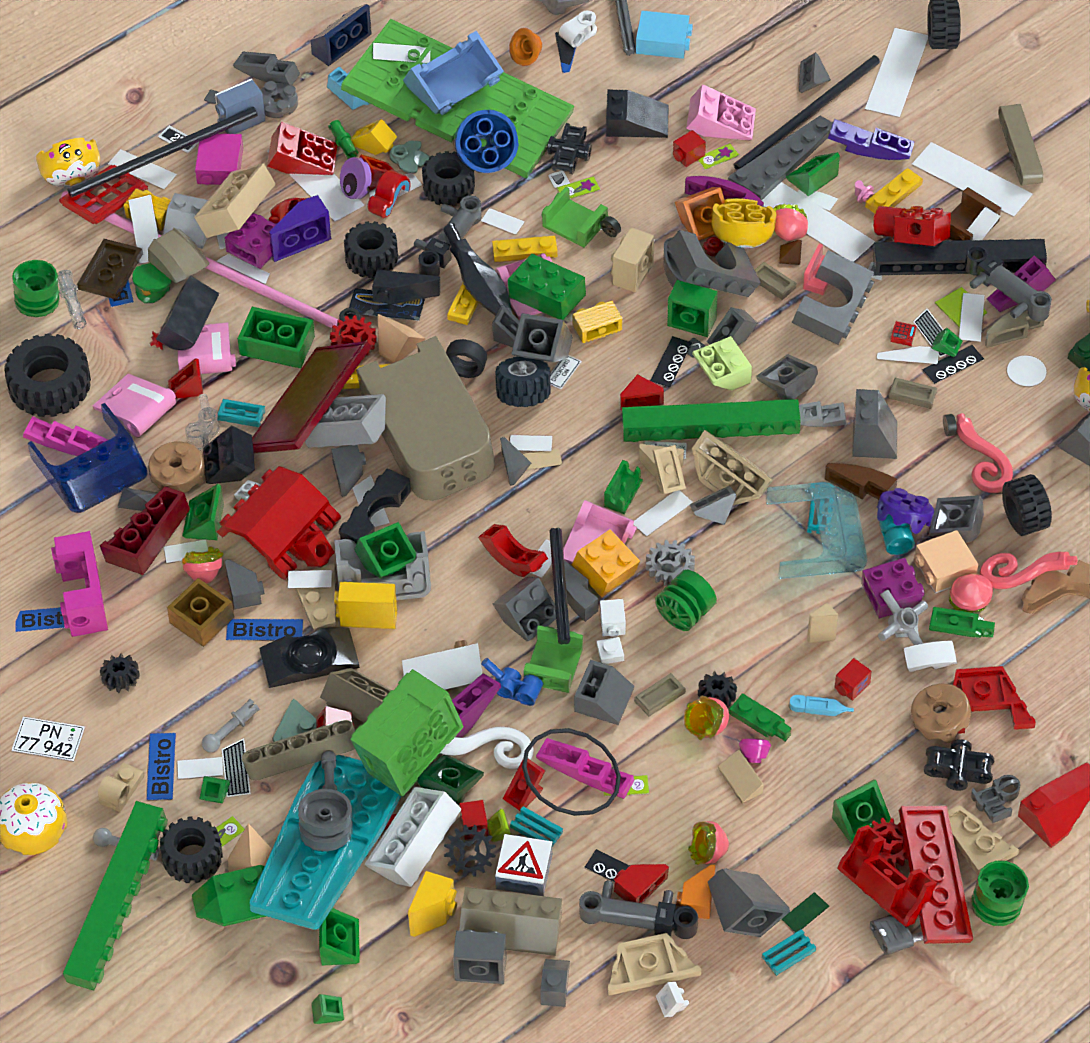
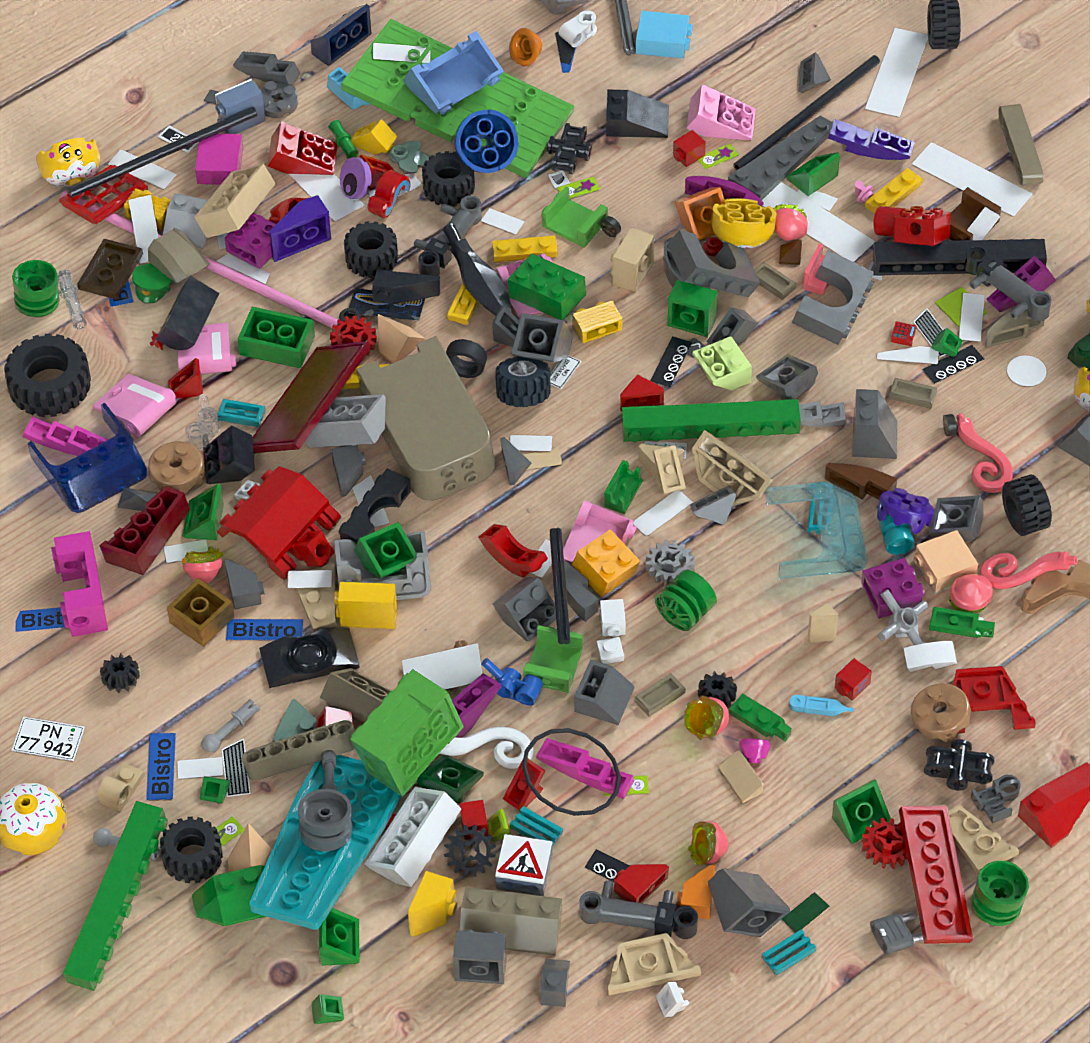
(883, 882): red bracket -> none

